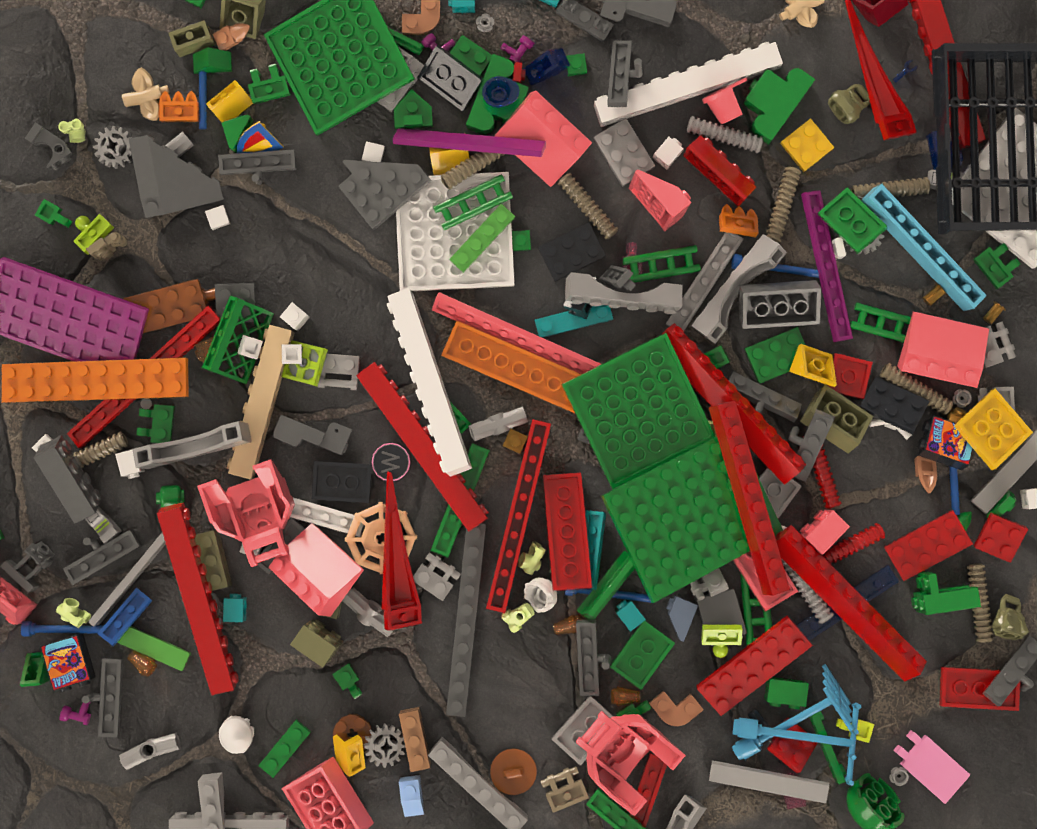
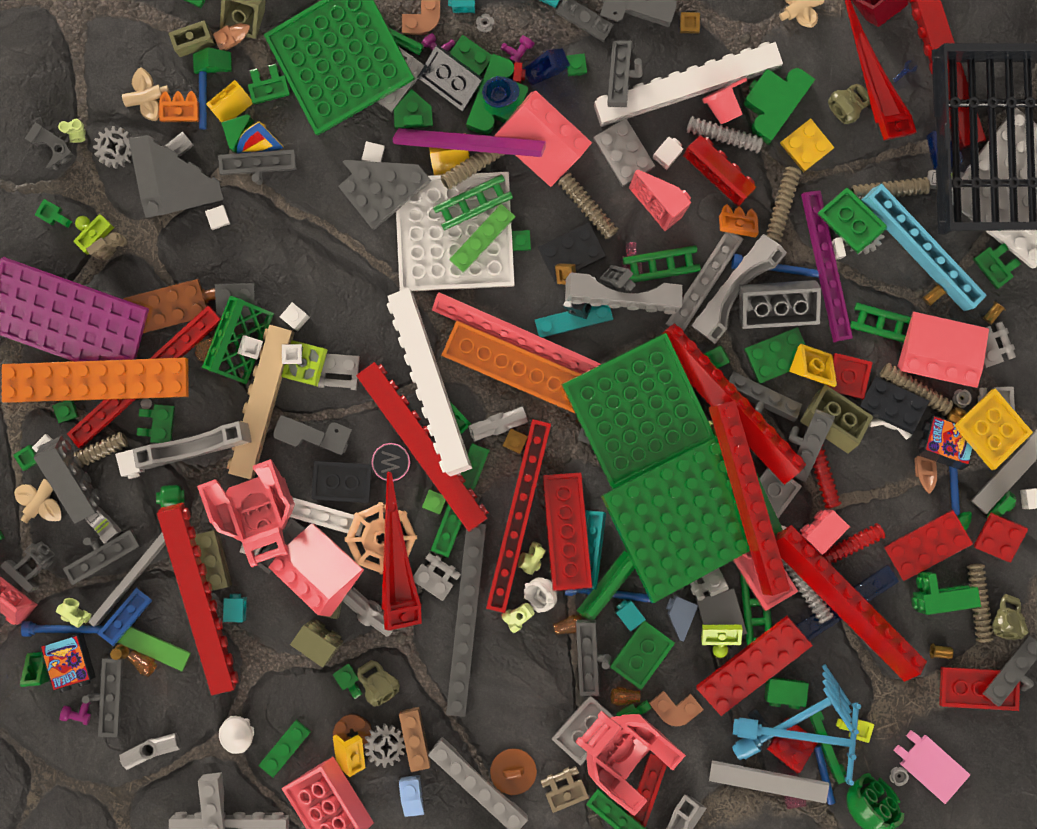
(25, 457): none -> green tile
(38, 502): none -> tan plant
(65, 411): none -> green plate
(119, 652): none -> pearl gold piece
(379, 685): none -> olive piece
(434, 502): none -> bright green plate
(563, 271): none -> pearl gold plate
(690, 22): none -> pearl gold plate
(824, 773): none -> blue bar
(941, 652): none -> pearl gold piece

